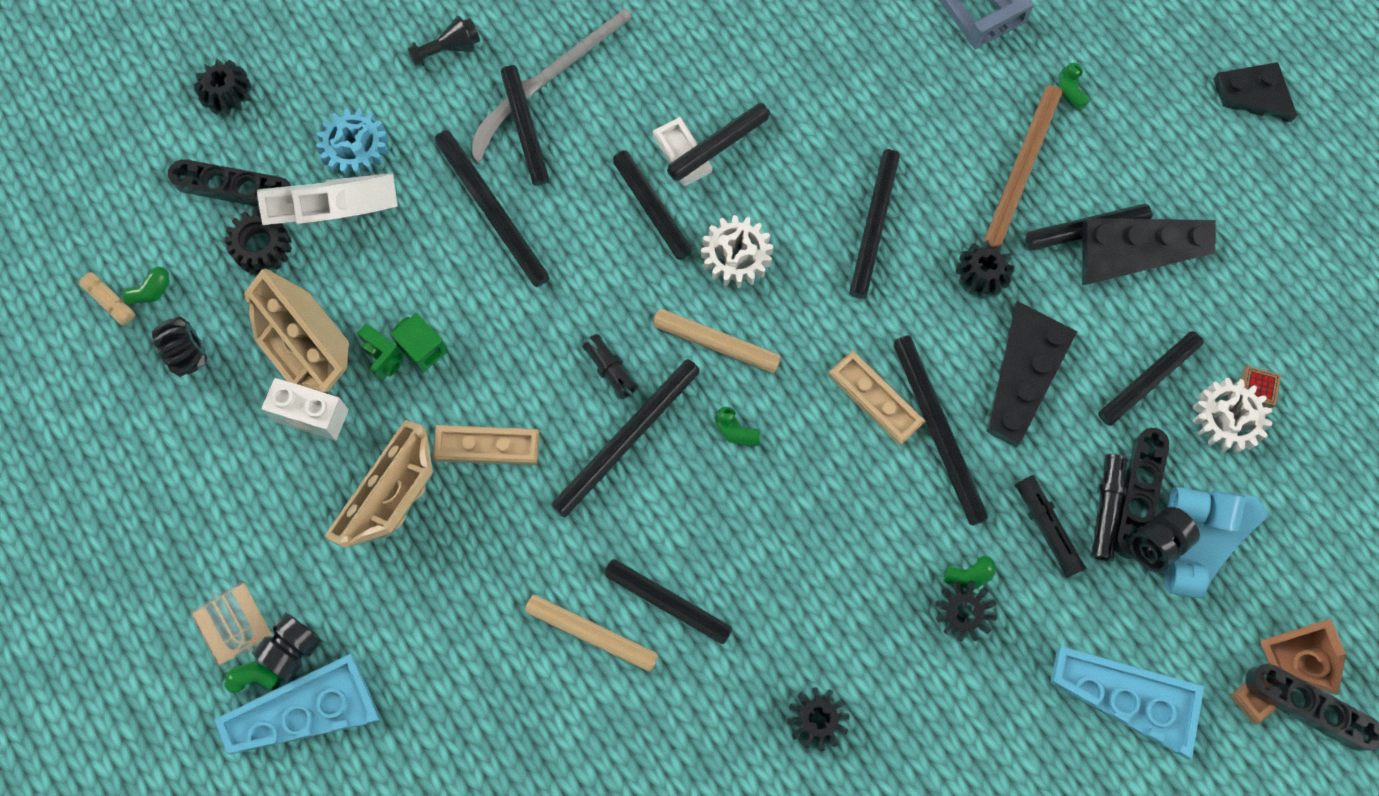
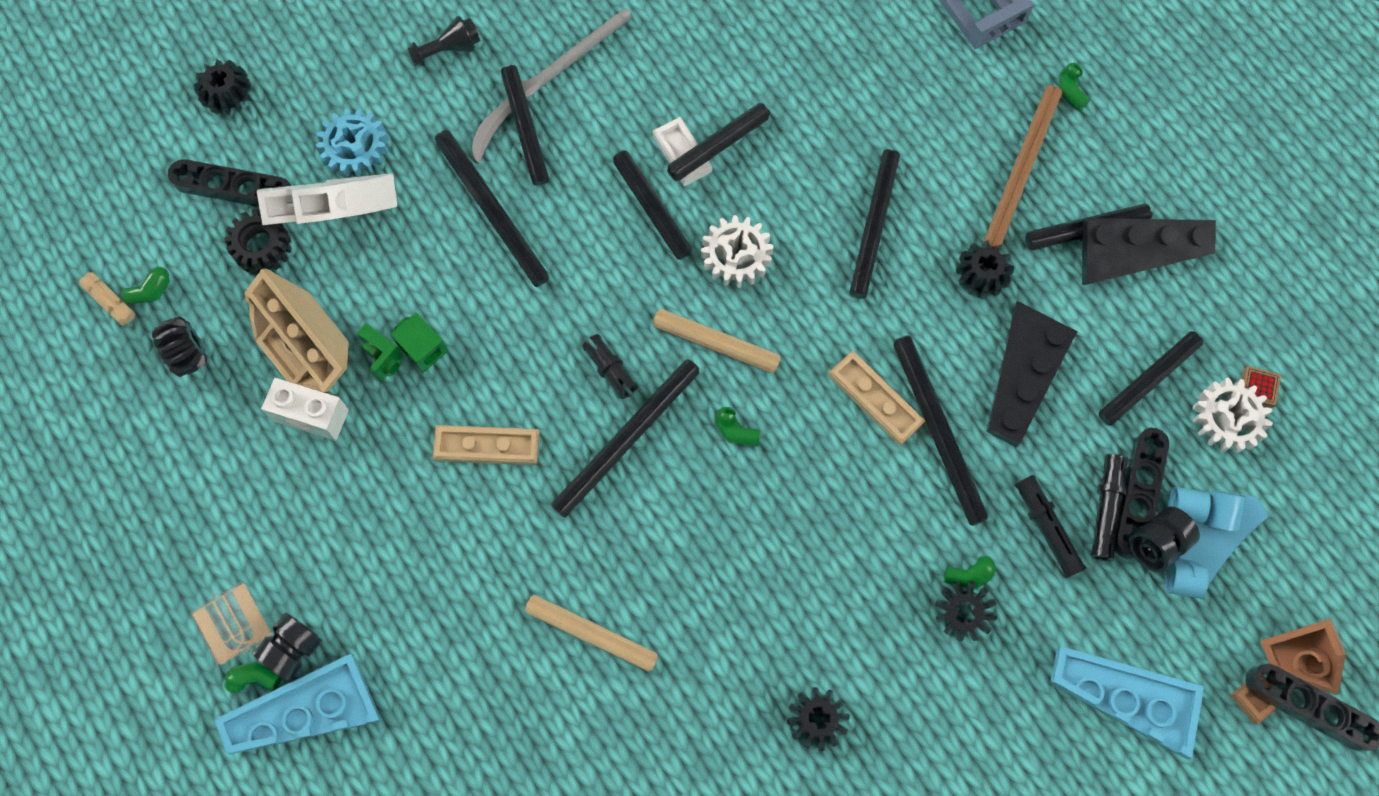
(387, 490): tan wedge -> none
(668, 601): black axle -> none
(1256, 90): black wing -> none

